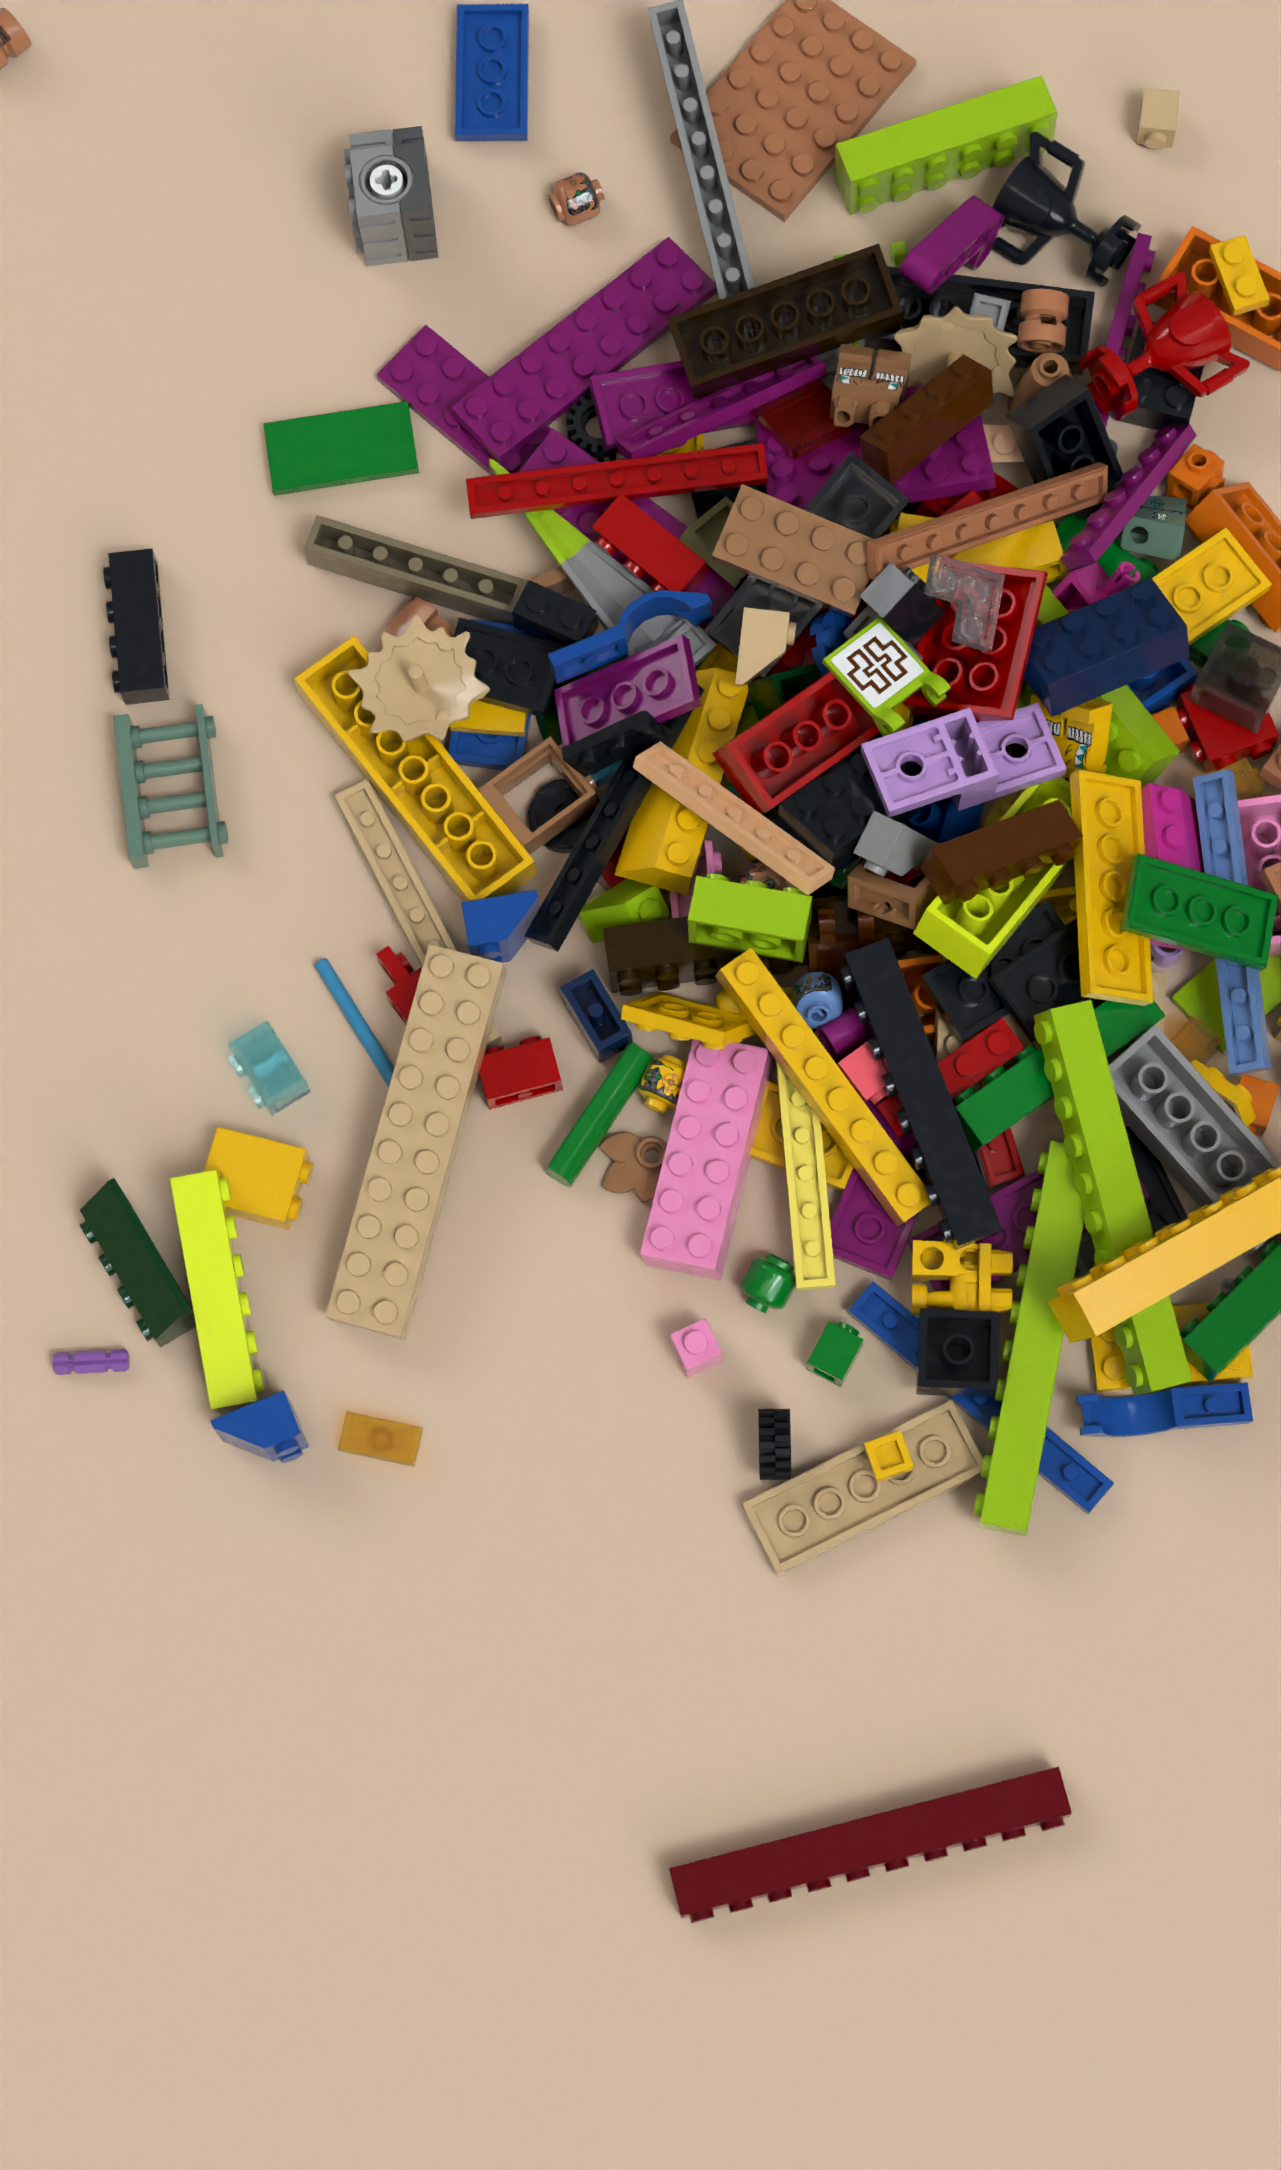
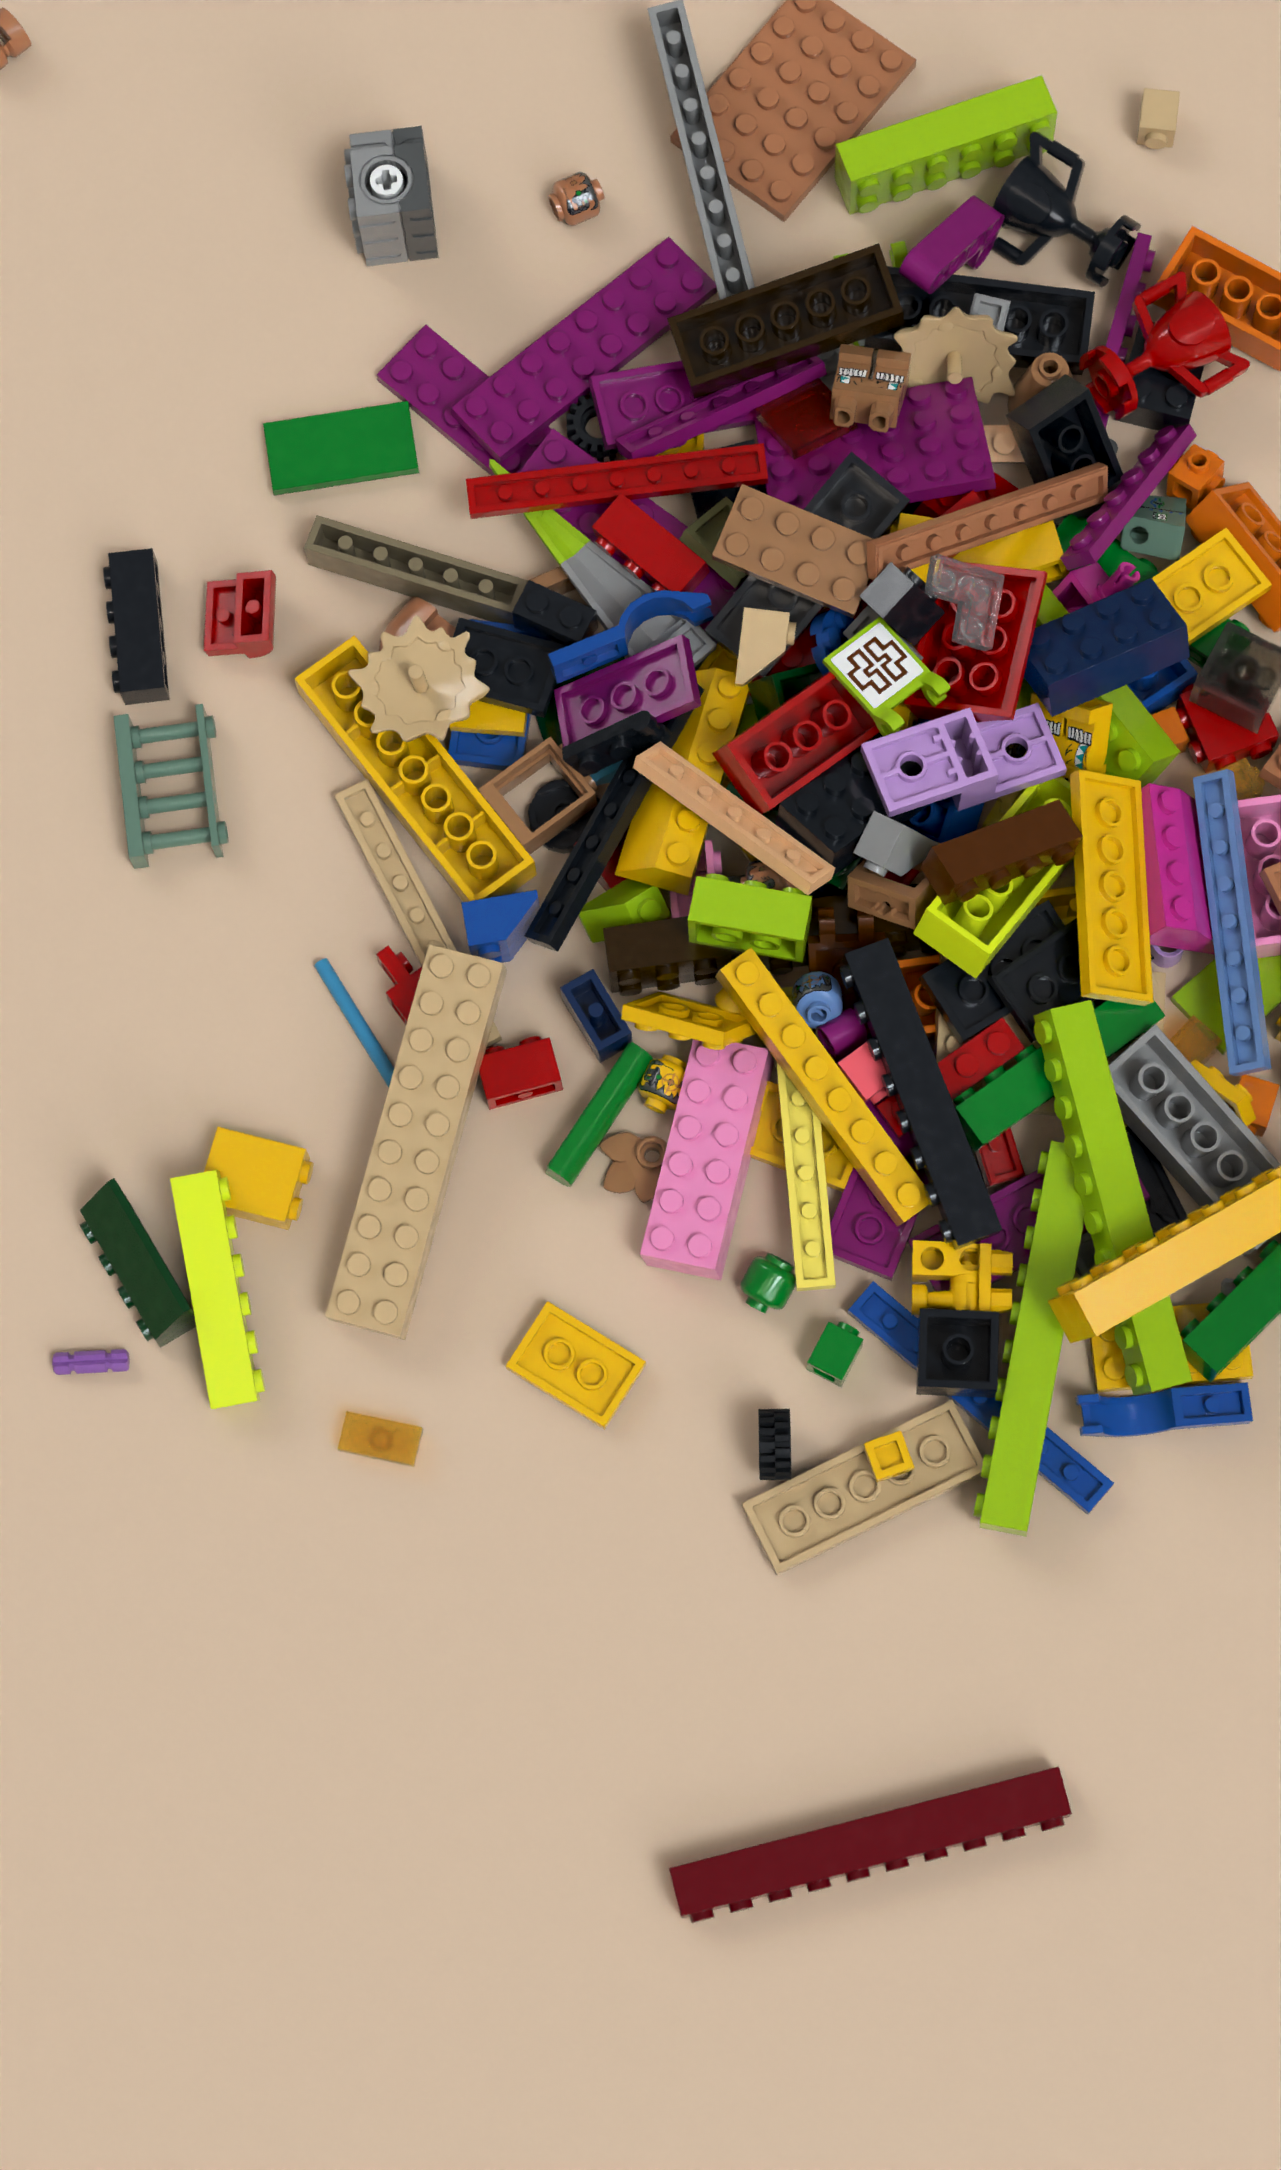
(241, 615): none -> red brick
(264, 1428): blue slope -> none
(268, 1068): clear light blue brick -> none
(492, 72): blue plate -> none
(576, 1365): none -> yellow plate
(696, 1347): bright pink brick -> none
(927, 418): reddish brown brick -> none
(1043, 321): nougat wheel -> none
(1199, 912): green tile -> none
(1239, 275): yellow plate -> none

